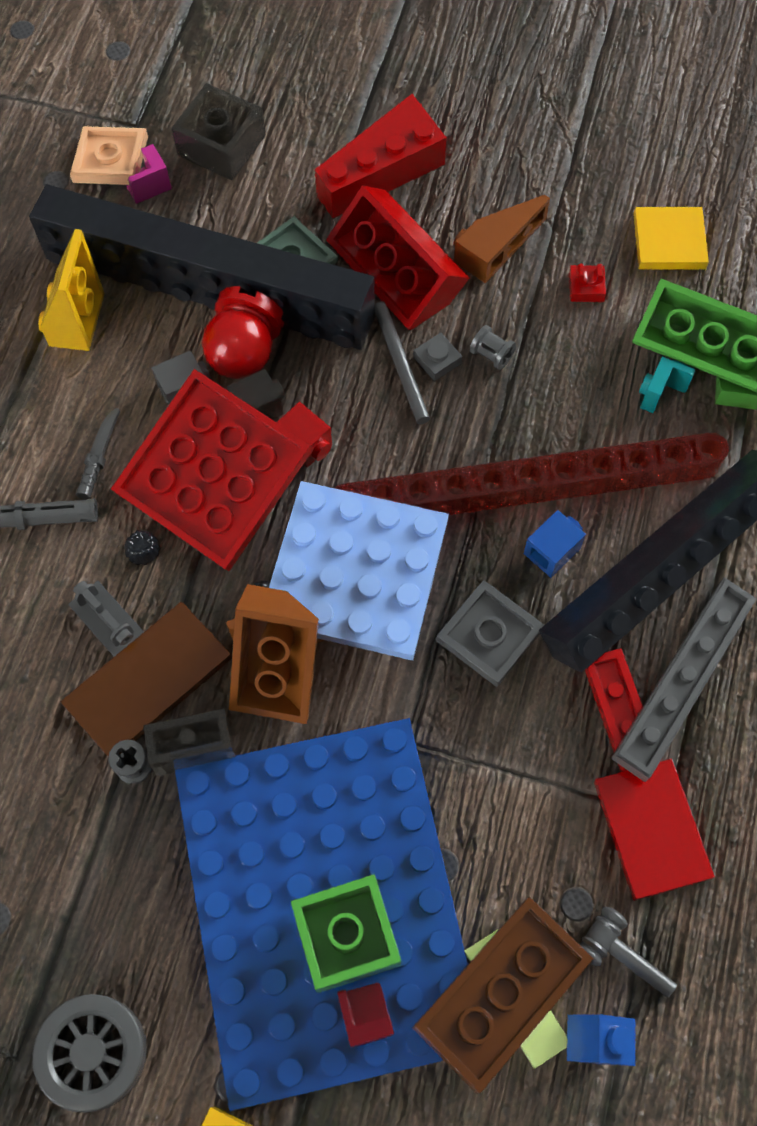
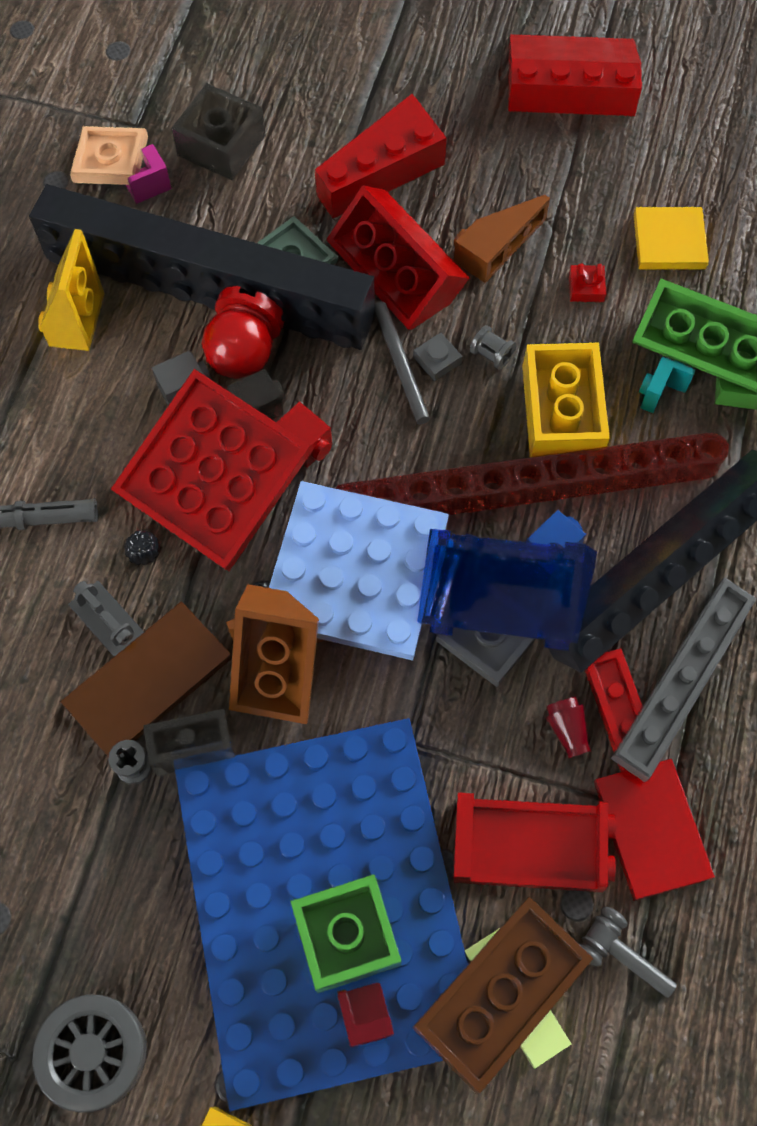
(95, 459): dark grey piece -> none
(506, 587): none -> clear blue windscreen
(533, 844): none -> red panel
(564, 398): none -> yellow brick
(569, 725): none -> dark red cone
(573, 75): none -> red slope
(601, 1039): blue brick -> none

